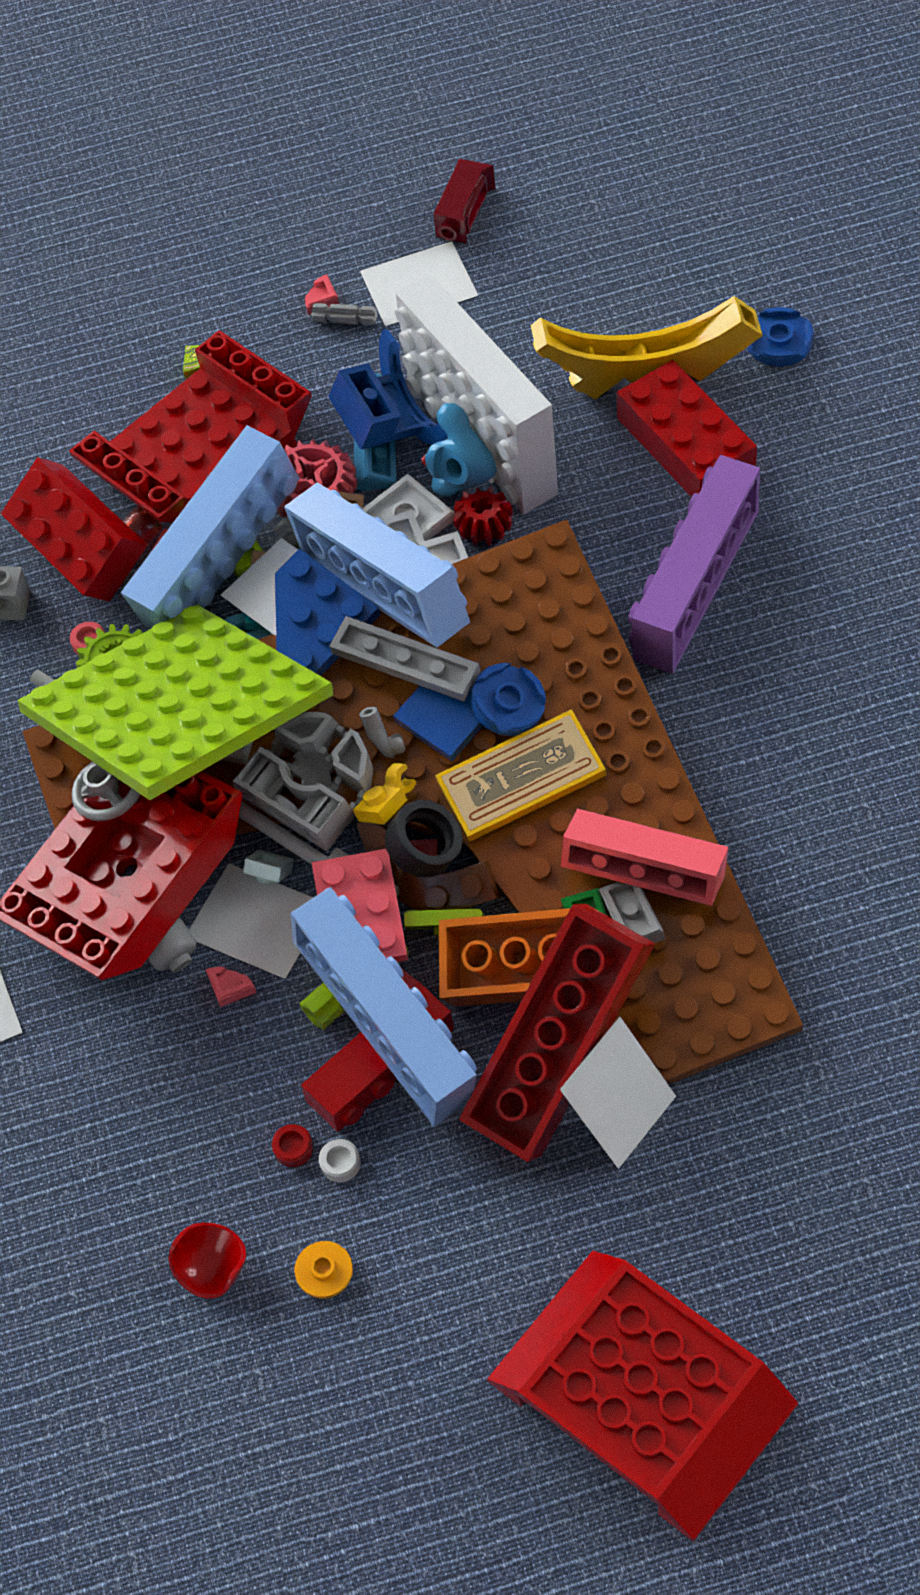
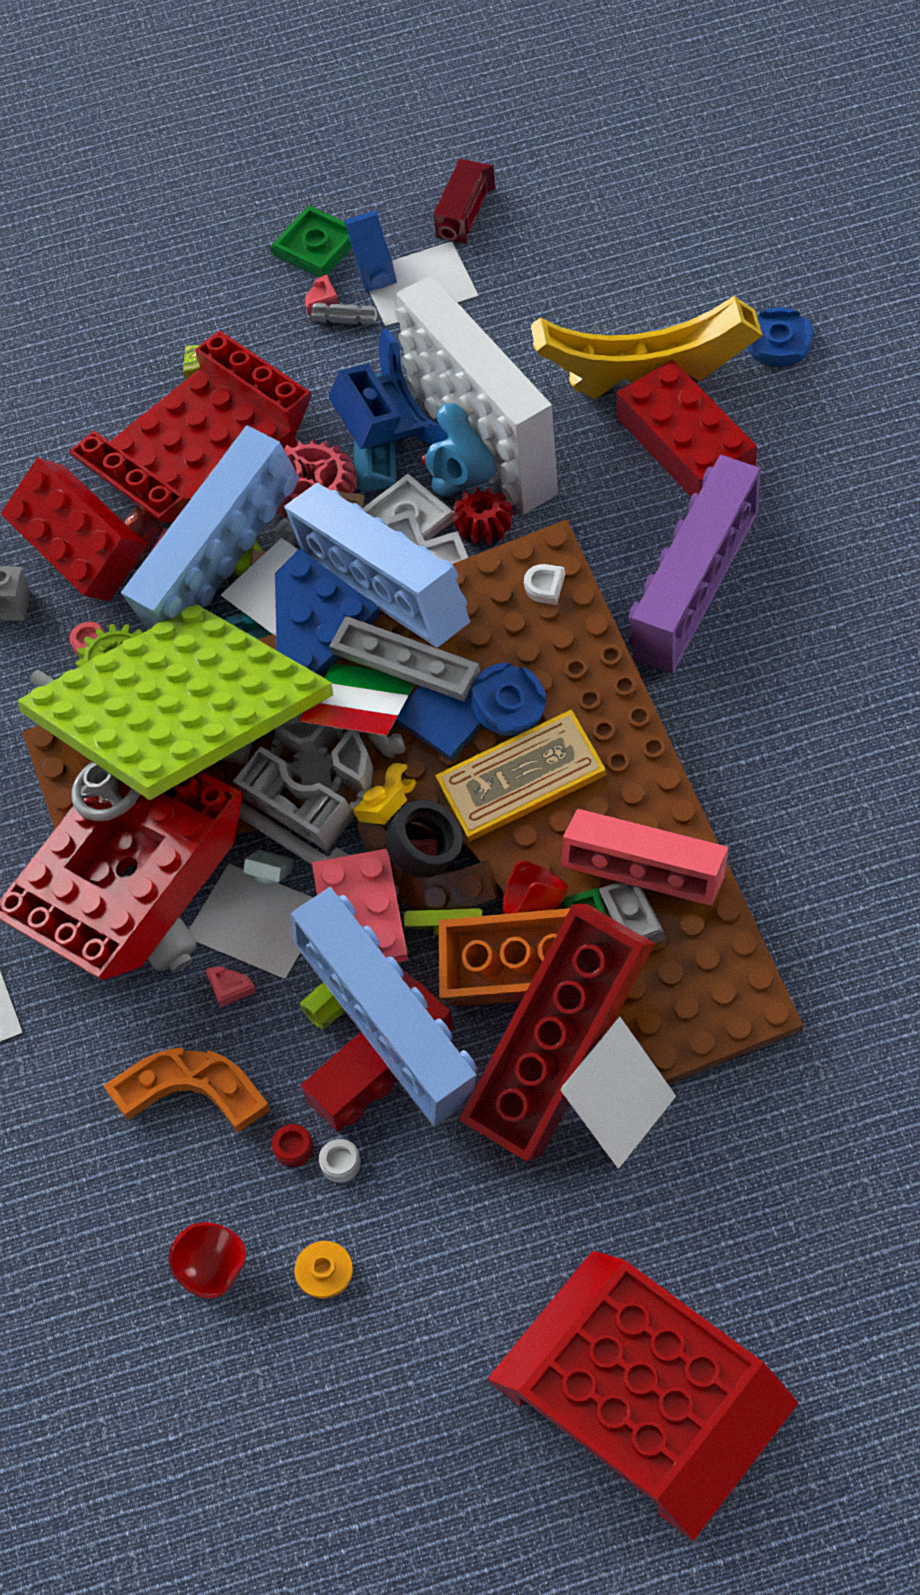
(188, 1071): none -> orange plate
(313, 242): none -> green tile
(361, 700): none -> sticker
(370, 251): none -> blue slope
(532, 889): none -> red helmet
(544, 583): none -> white tile

